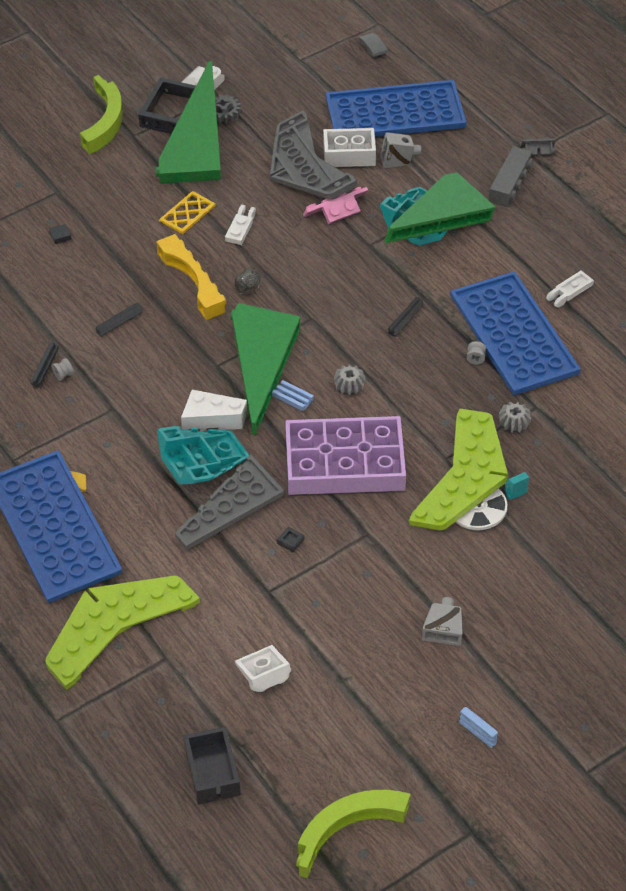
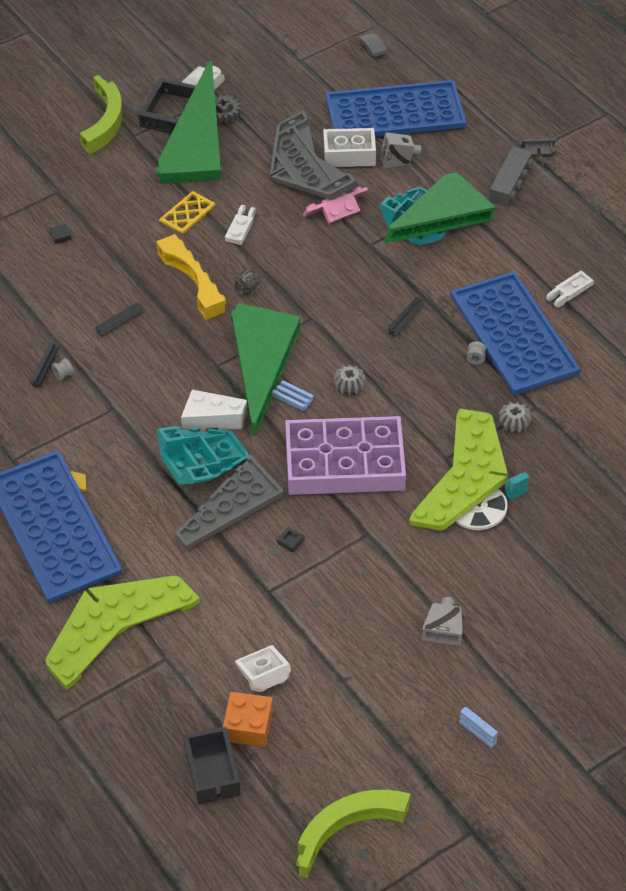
(248, 718): none -> orange brick

